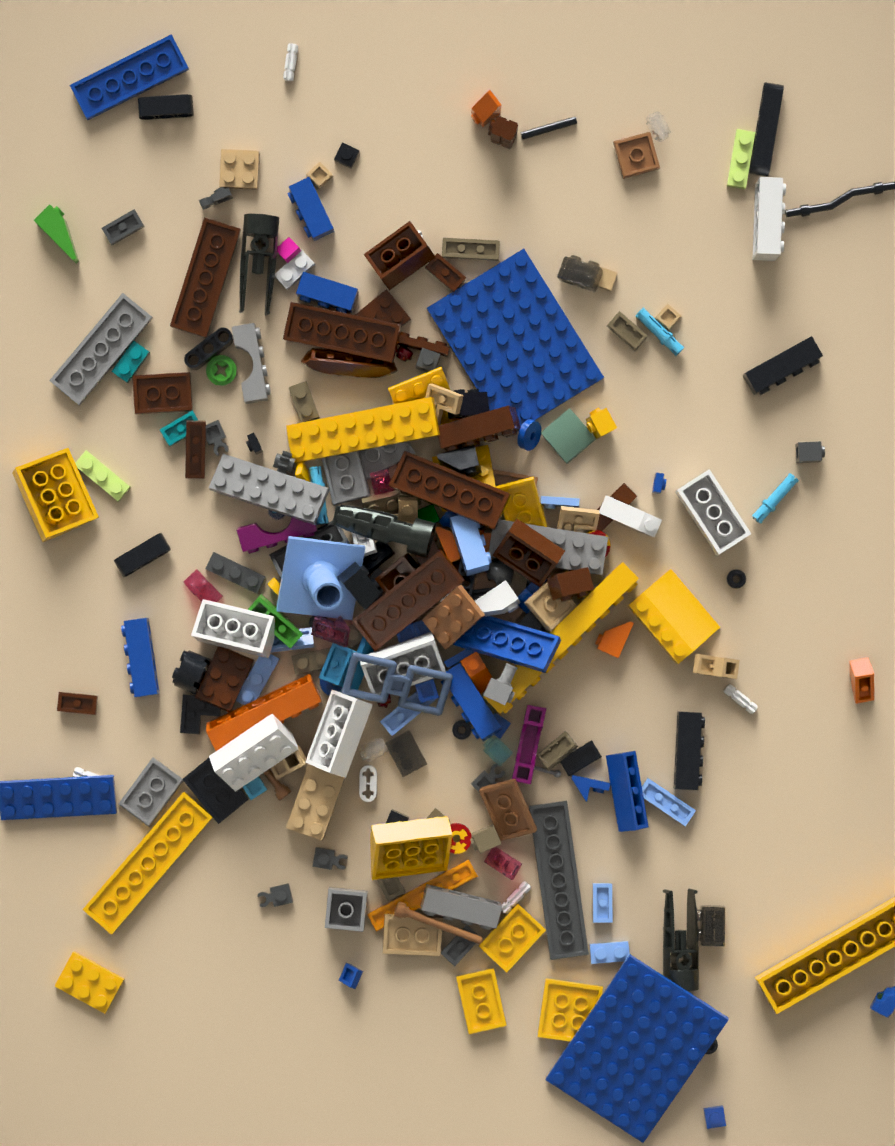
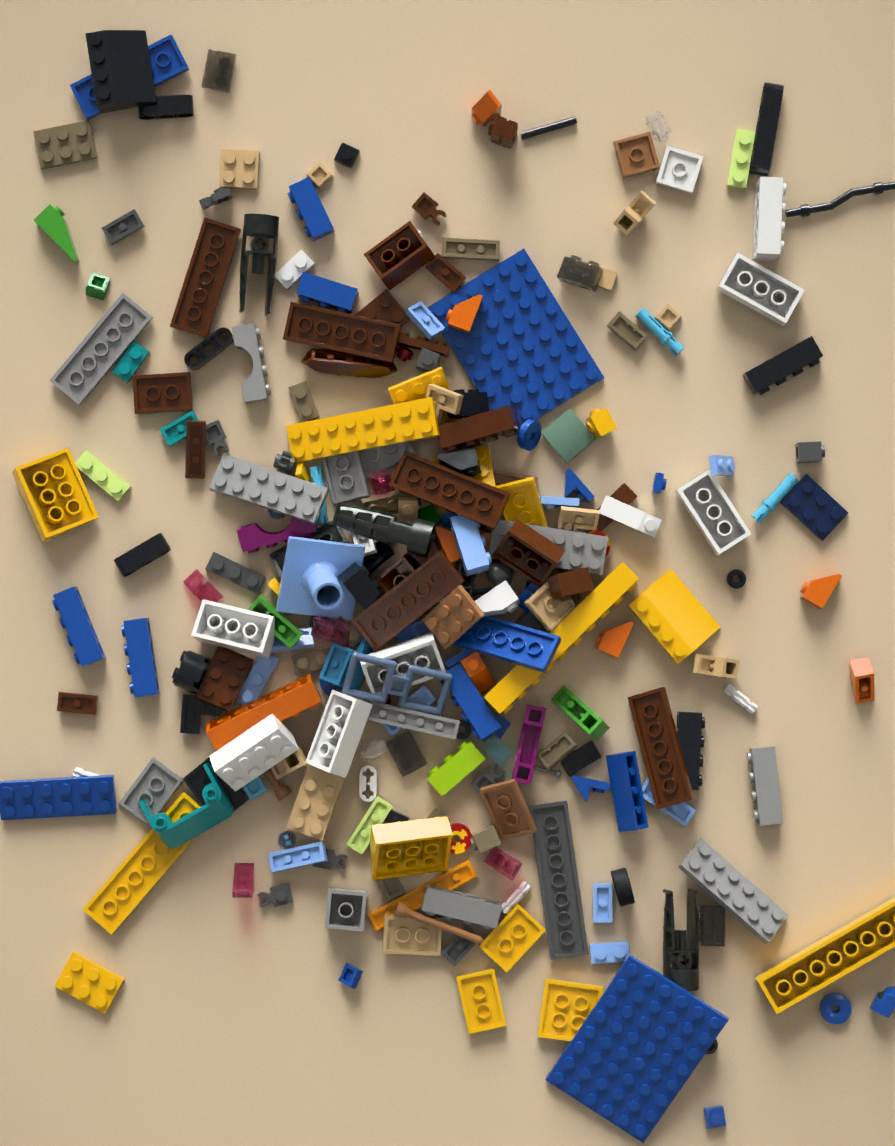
(65, 144): none -> dark tan plate
(79, 626): none -> blue brick
(97, 286): none -> green slope
(120, 69): none -> black slope
(212, 369): bright green gear -> none
(217, 809): none -> teal windscreen
(219, 70): none -> clear smoke plate
(243, 880): none -> clear pink slope
(253, 444): black plate -> none
(287, 839): none -> clear tile
(288, 249): dark pink tile -> none
(290, 62): white axle -> none
(297, 857): none -> light blue plate
(375, 815): none -> yellowish green plate
(413, 720): none -> light grey plate
(425, 320): none -> light blue plate
(426, 691): blue plate -> none
(427, 207): none -> reddish brown plate
(455, 767): none -> lime brick
(464, 314): none -> orange slope
(500, 689): light grey brick -> none
(573, 482): none -> blue slope
(580, 713): none -> bright green slope
(622, 887): none -> black tyre
(634, 213): none -> tan brick
(661, 748): none -> reddish brown plate
(679, 169): none -> white plate
(721, 465): none -> light blue plate
(733, 891): none -> light grey plate
(760, 289): none -> white brick
(766, 785): none -> light grey brick
(814, 507): none -> dark blue plate
(819, 590): none -> orange slope
(829, 1001): none -> blue piece

